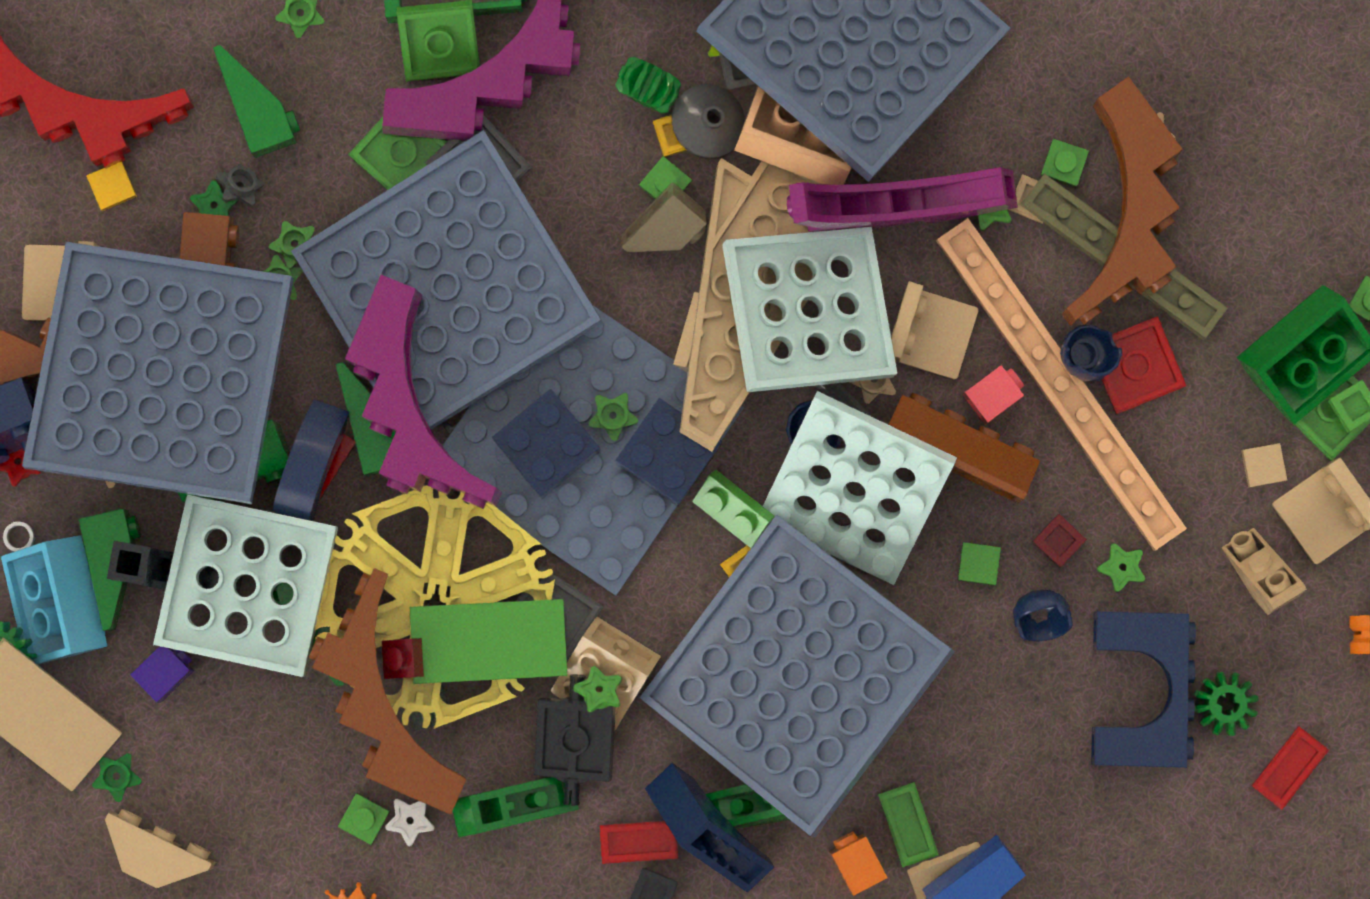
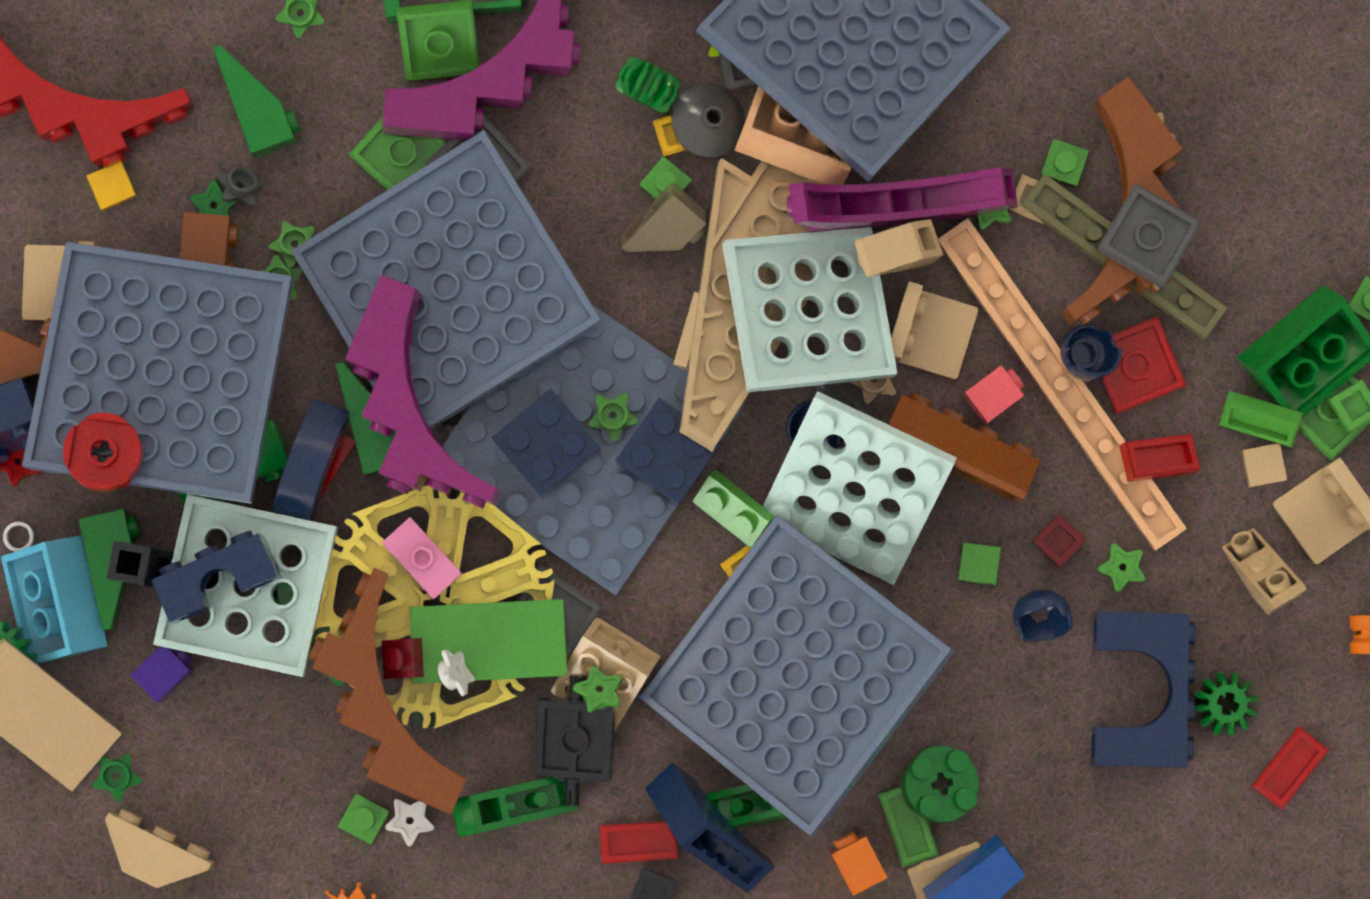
(90, 434): none -> red plate
(184, 587): none -> dark blue arch
(421, 558): none -> bright pink plate
(454, 672): none -> white plate
(899, 249): none -> tan slope
(954, 767): none -> green plate
(1149, 236): none -> dark grey tile
(1159, 457): none -> red tile
(1260, 419): none -> bright green tile

